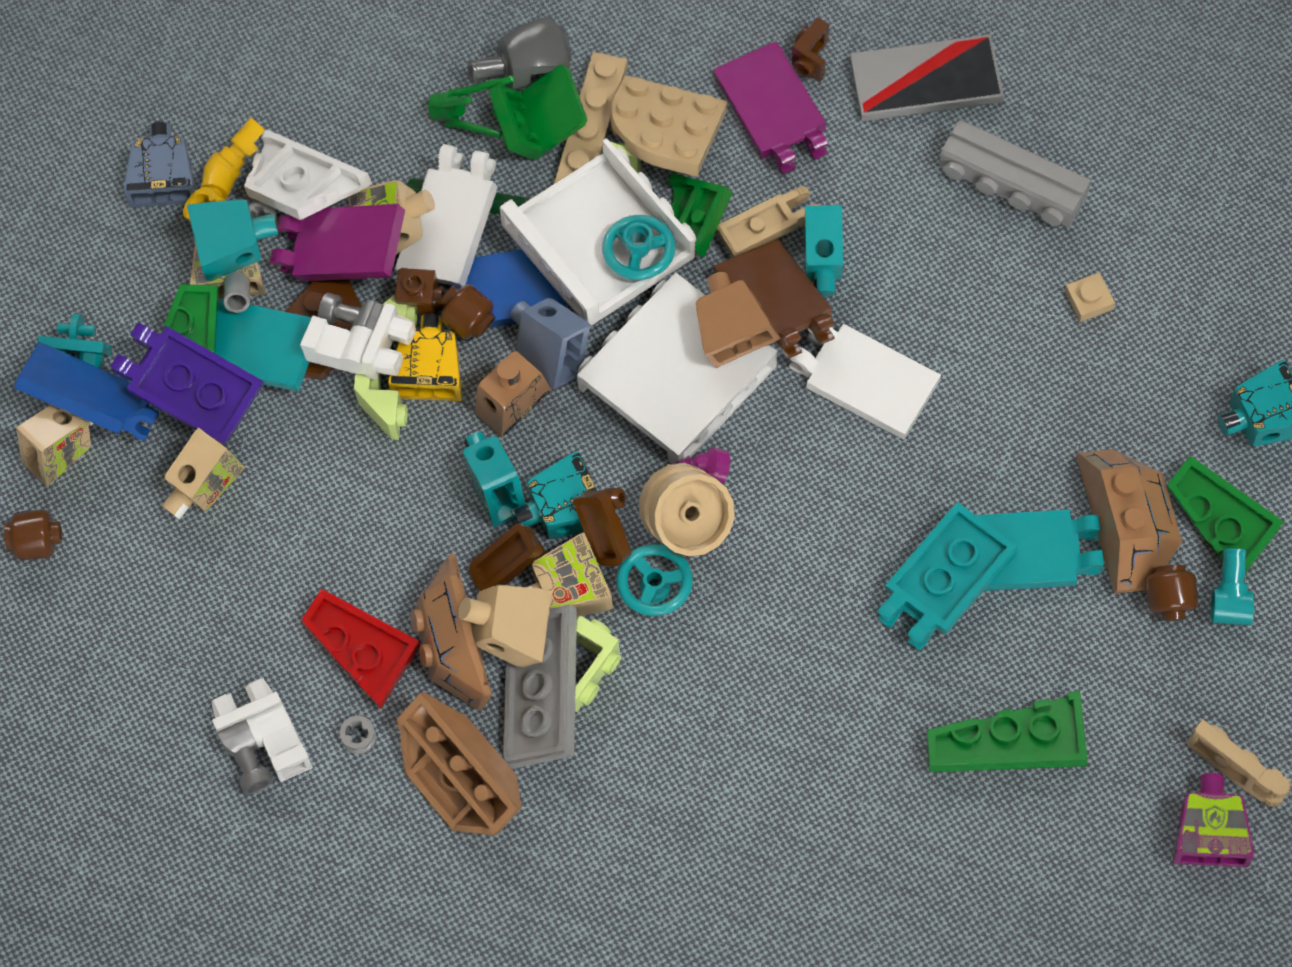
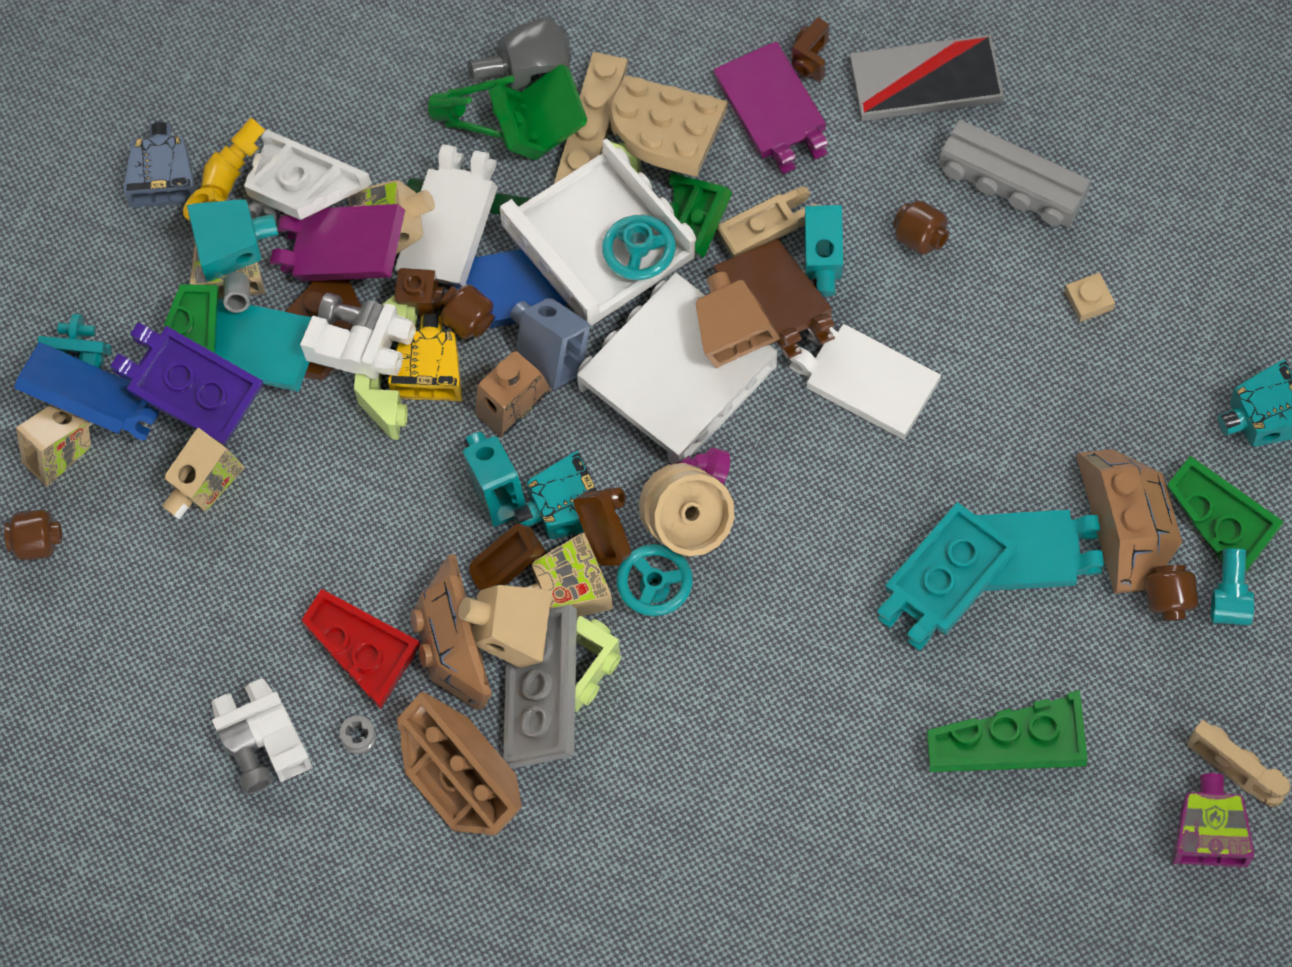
(921, 227): none -> reddish brown head

